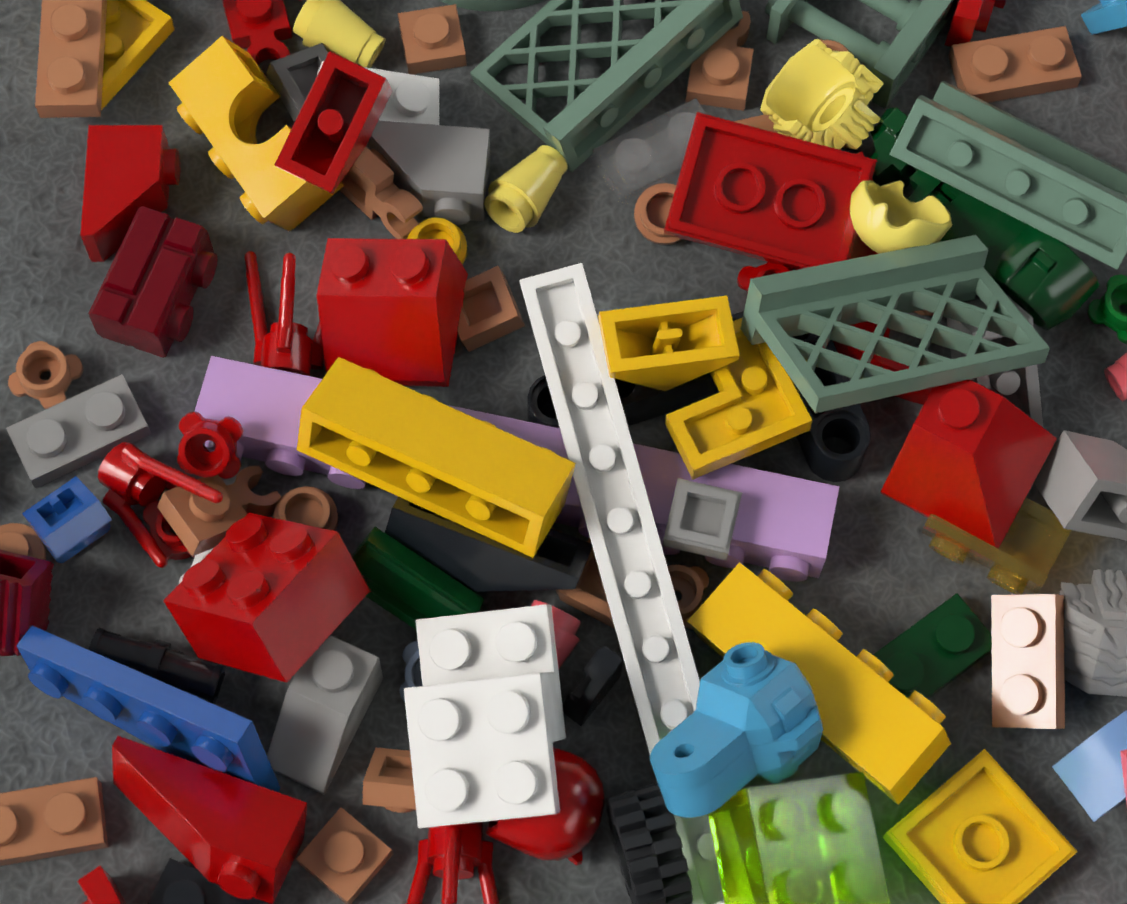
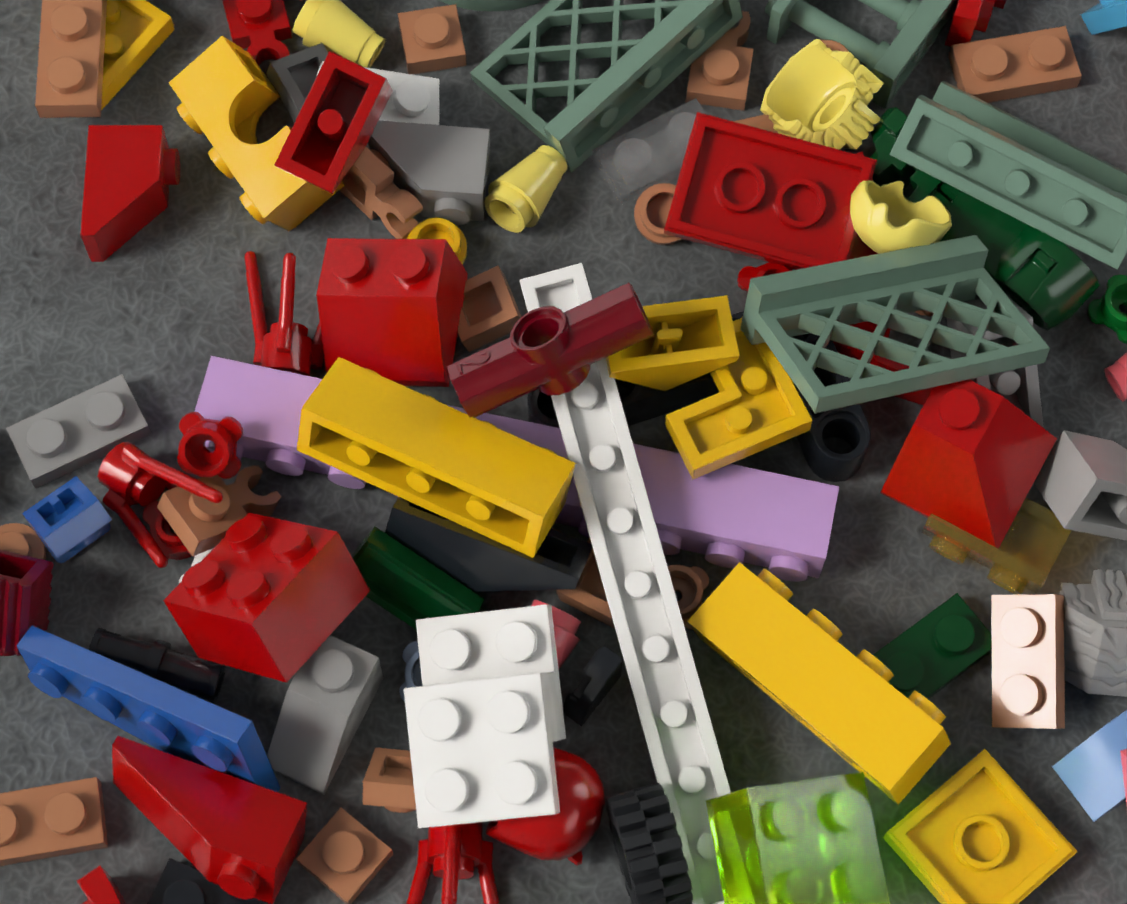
(33, 362): nougat plate -> none
(153, 282): dark red brick -> none
(308, 507): nougat plate -> none
(550, 350): none -> dark red piece
(702, 519): light grey tile -> none
(748, 722): dark azure piece -> none

